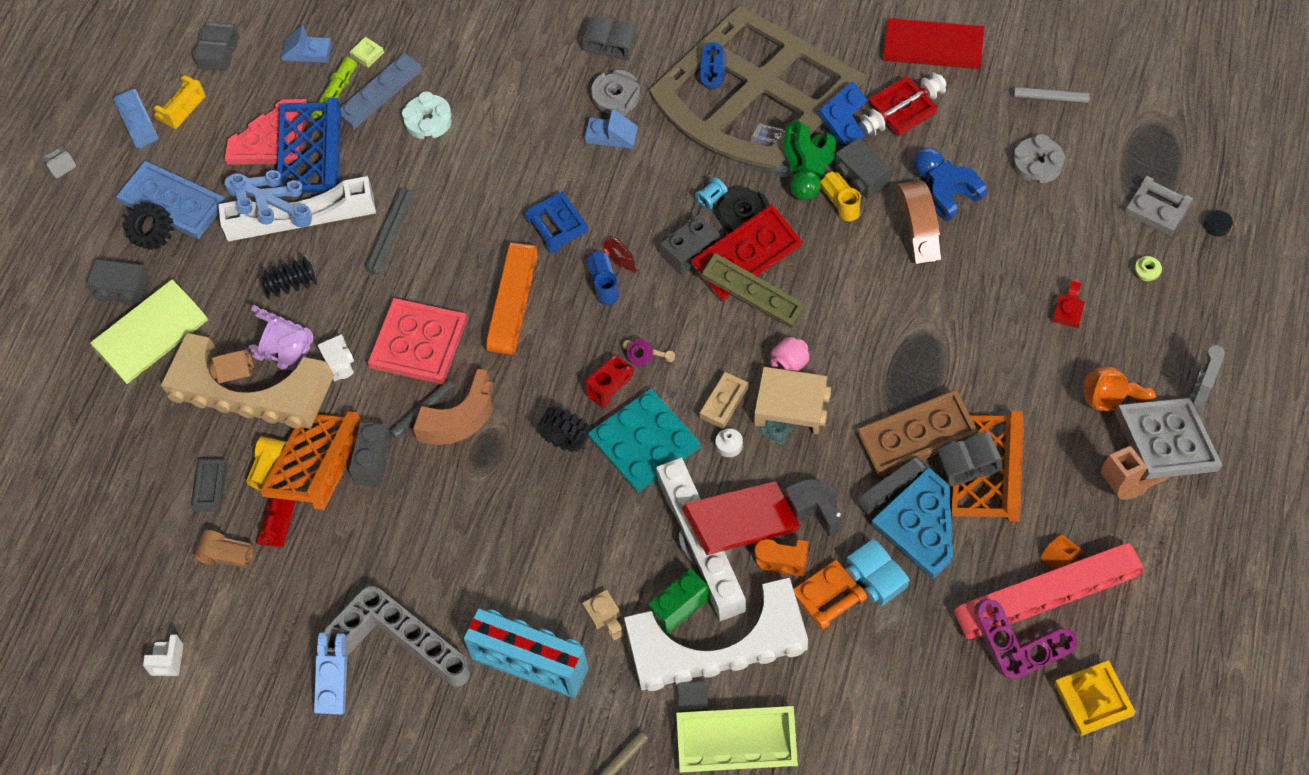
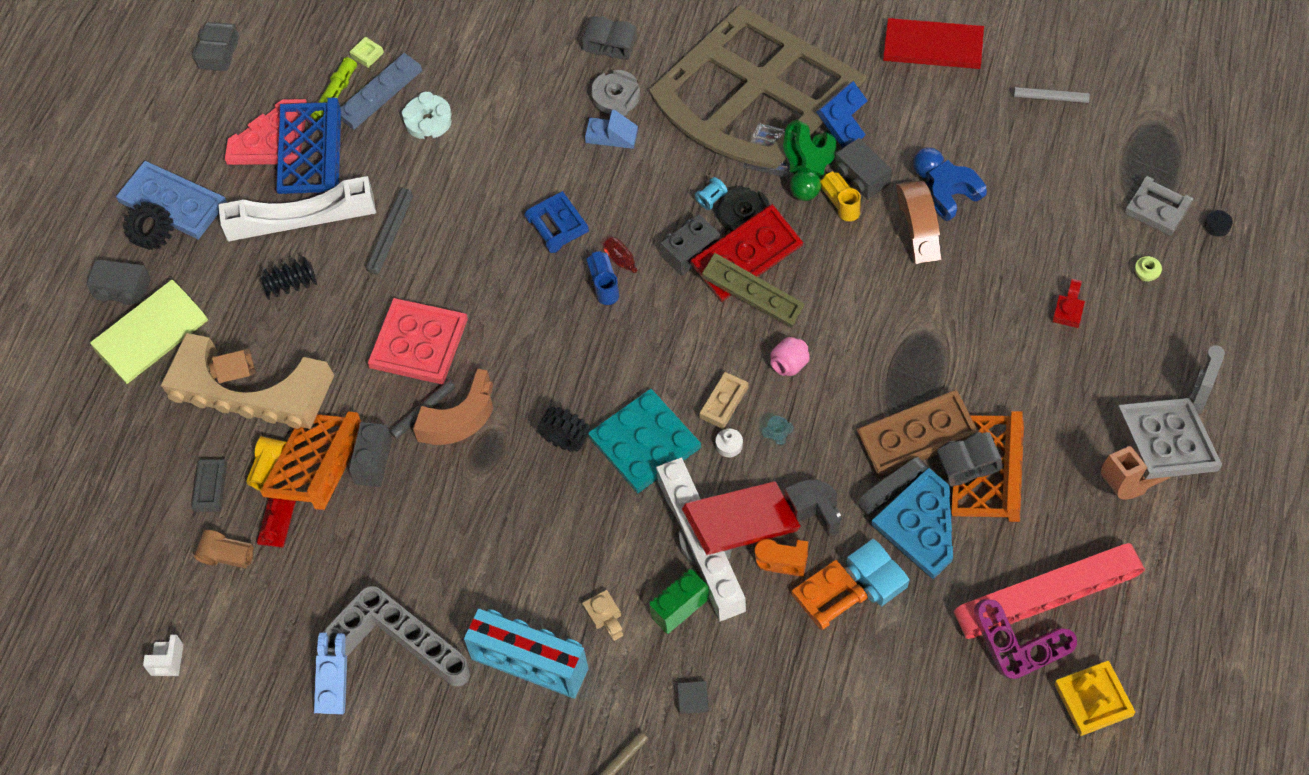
(58, 162): light grey slope -> none
(136, 118): medium blue brick -> none
(181, 103): yellow hinge -> none
(240, 185): medium blue plant -> none
(281, 339): lavender helmet -> none
(306, 49): medium blue slope -> none
(337, 356): white brick -> none
(512, 298): orange beam -> none
(608, 380): red leg -> none
(647, 356): magenta plate -> none
(665, 662): white arch -> none
(669, 355): tan hinge -> none
(718, 65): blue beam -> none
(736, 739): yellowish green slope -> none
(792, 398): tan panel -> none
(903, 105): red plate -> none
(1041, 147): light grey plate -> none
(1061, 553): orange slope -> none
(1108, 388): orange piece -> none

